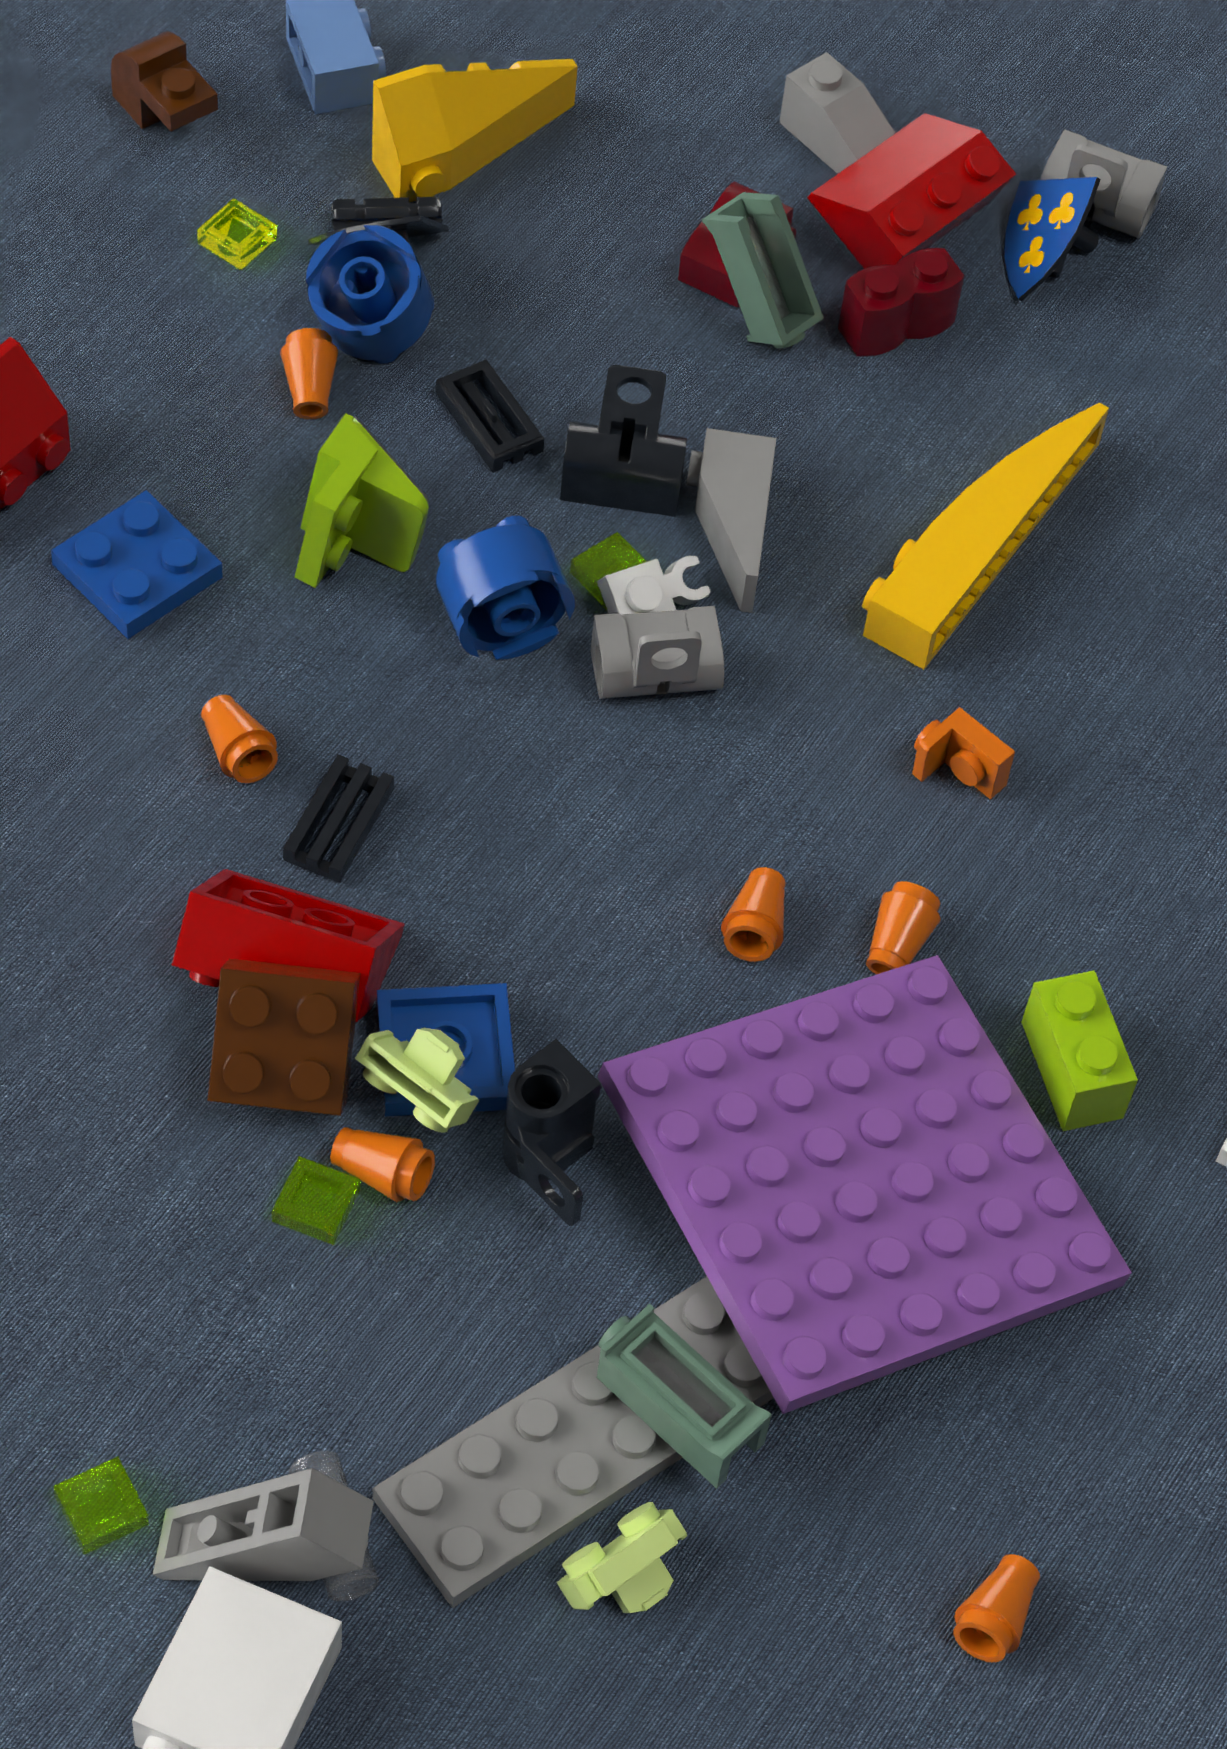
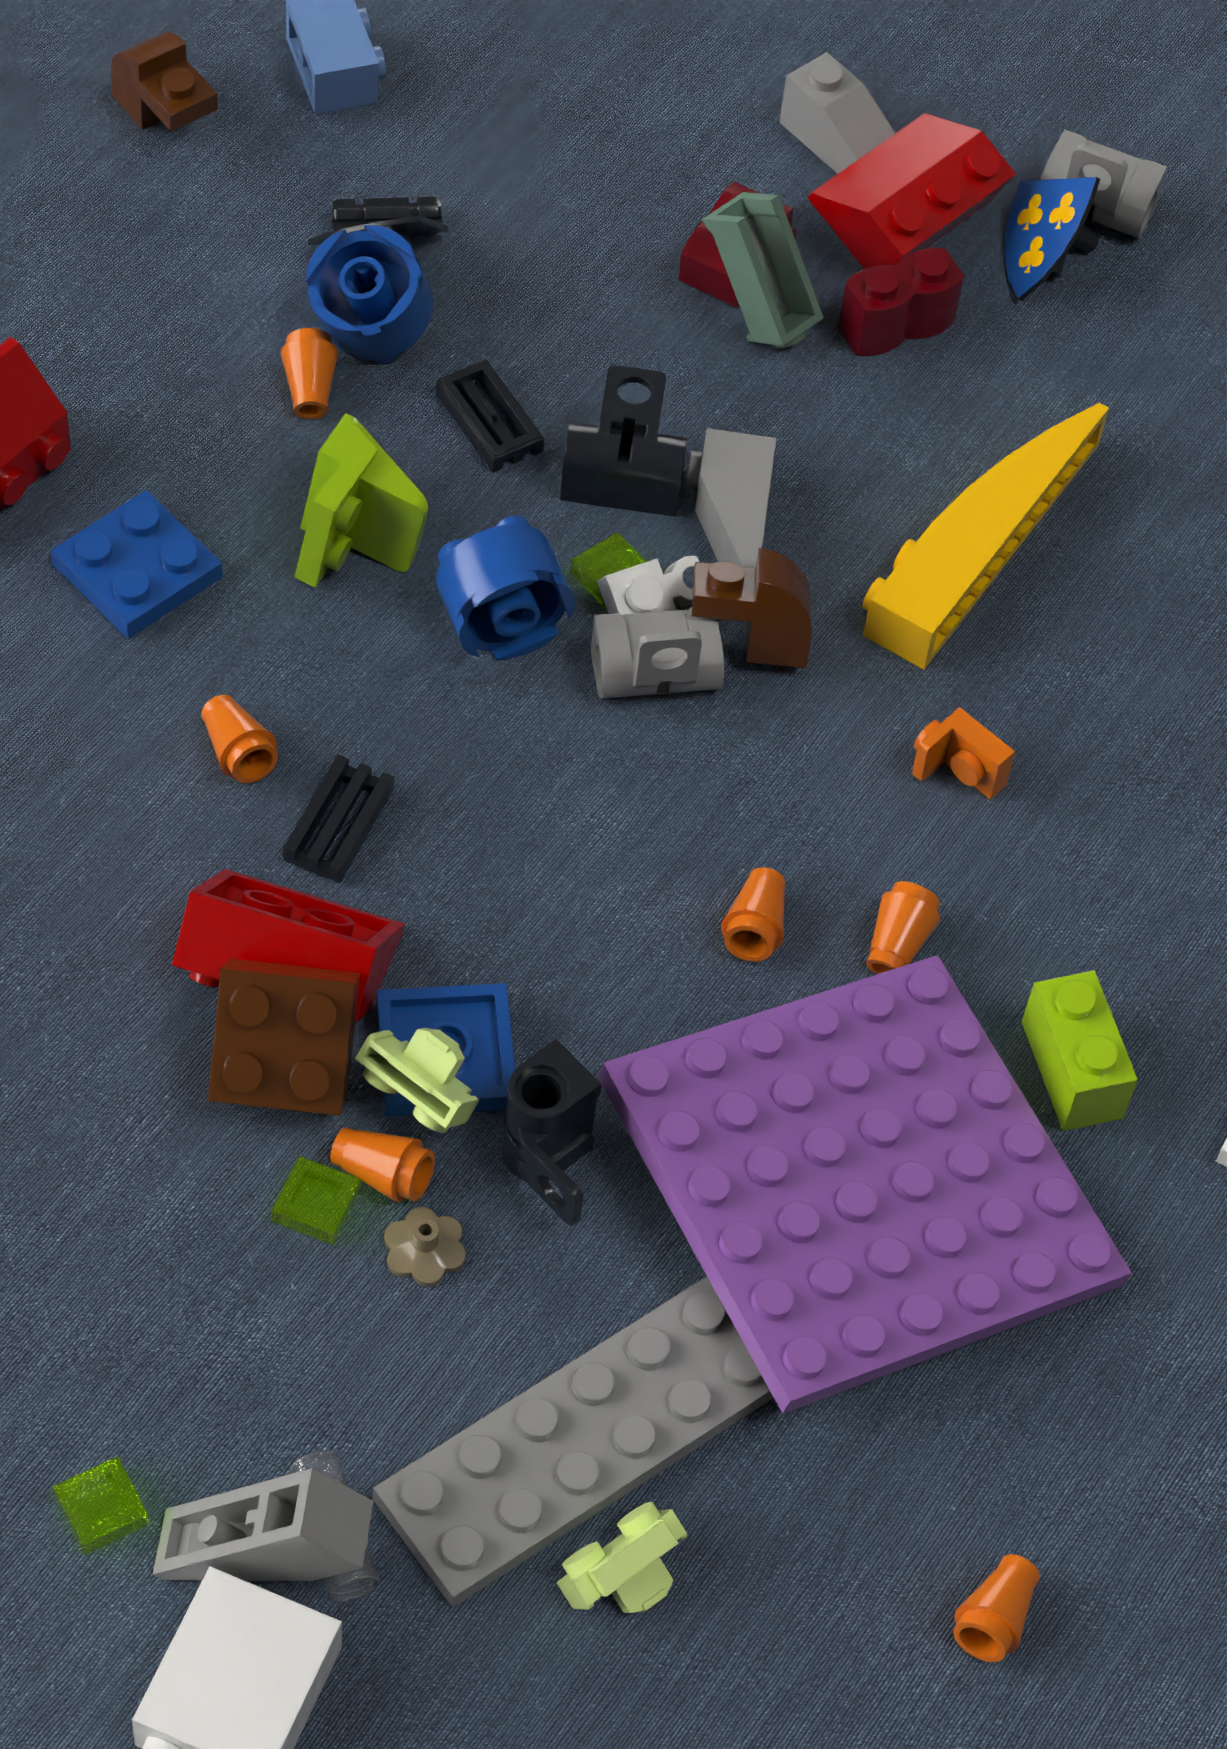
(237, 234): clear neon green tile -> none
(424, 1256): none -> dark tan plant
(448, 125): yellow wedge -> none
(679, 1394): sand green window -> none
(771, 600): none -> reddish brown brick

